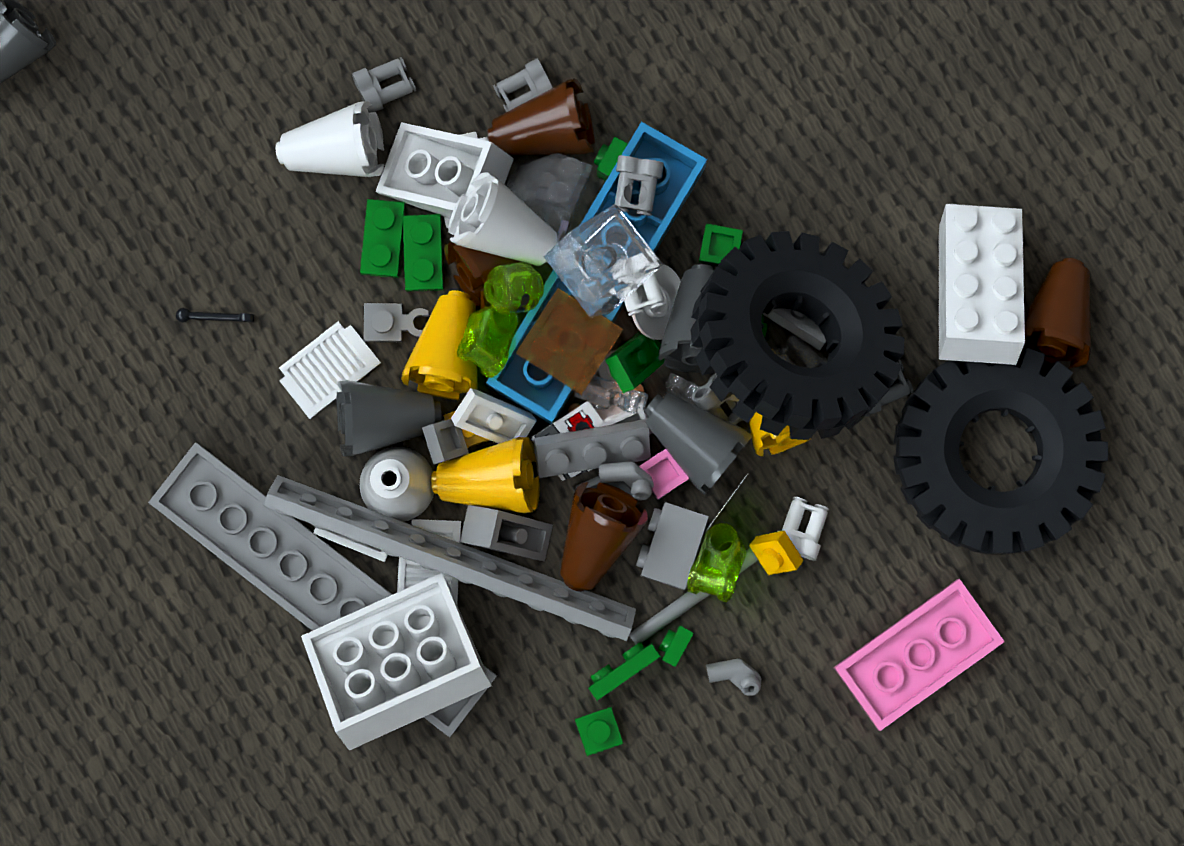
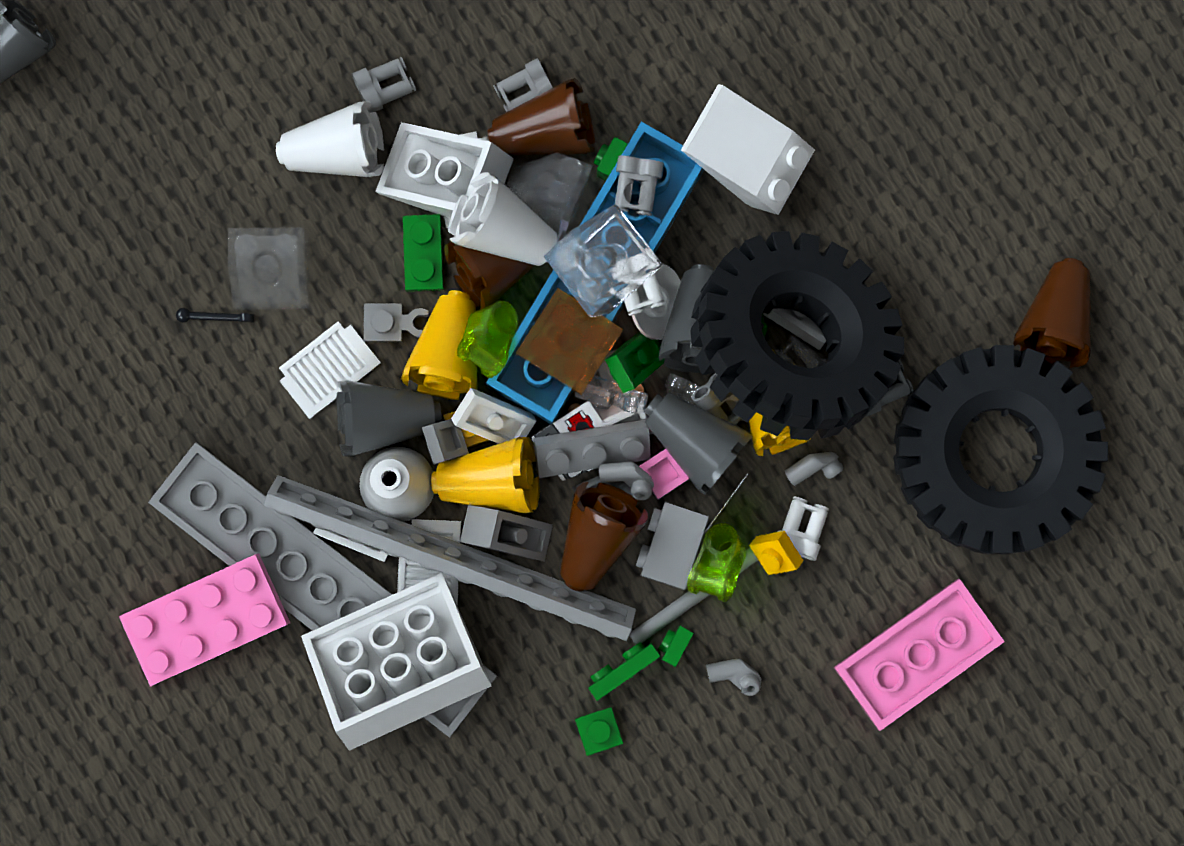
(204, 619): none -> bright pink plate
(269, 268): none -> clear slope
(382, 238): green plate -> none
(513, 288): clear neon green head -> none
(718, 243): green plate -> none
(747, 150): none -> white slope
(811, 464): none -> light grey arm
(981, 284): white brick -> none

